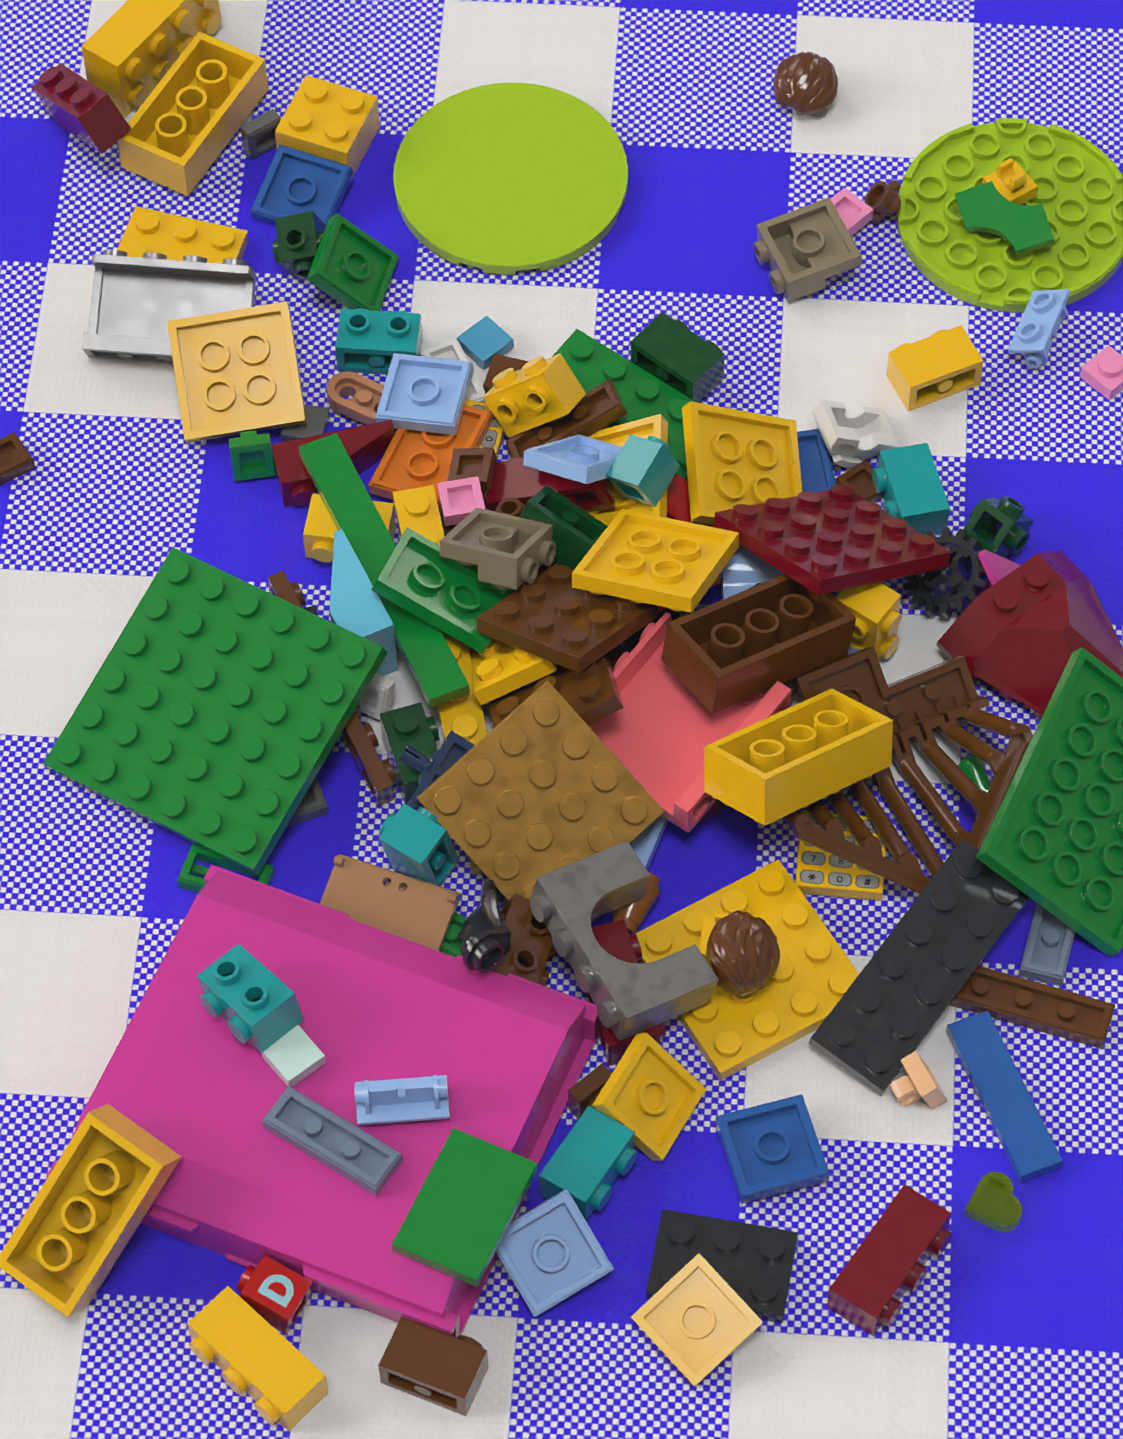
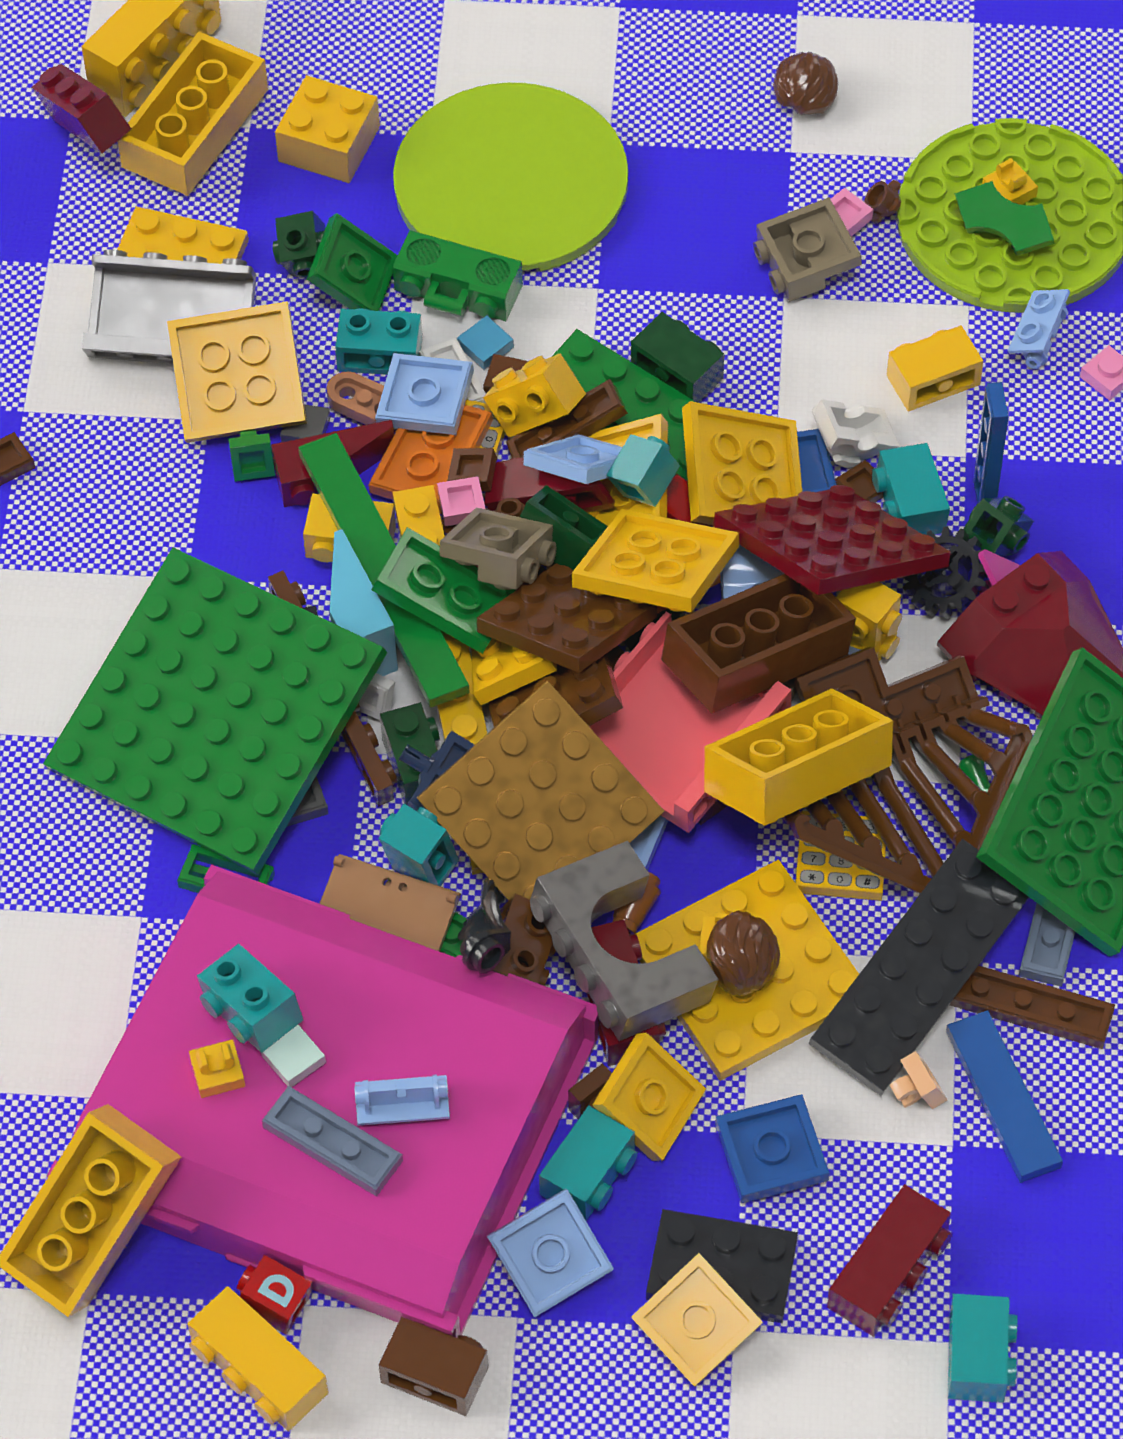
(217, 1068): none -> yellow tile
(259, 134): dark grey tile -> none
(301, 184): blue plate -> none
(457, 277): none -> green piece
(464, 1207): green tile -> none
(979, 1348): none -> teal brick
(991, 442): none -> blue tile
(994, 1203): clear neon green tile -> none

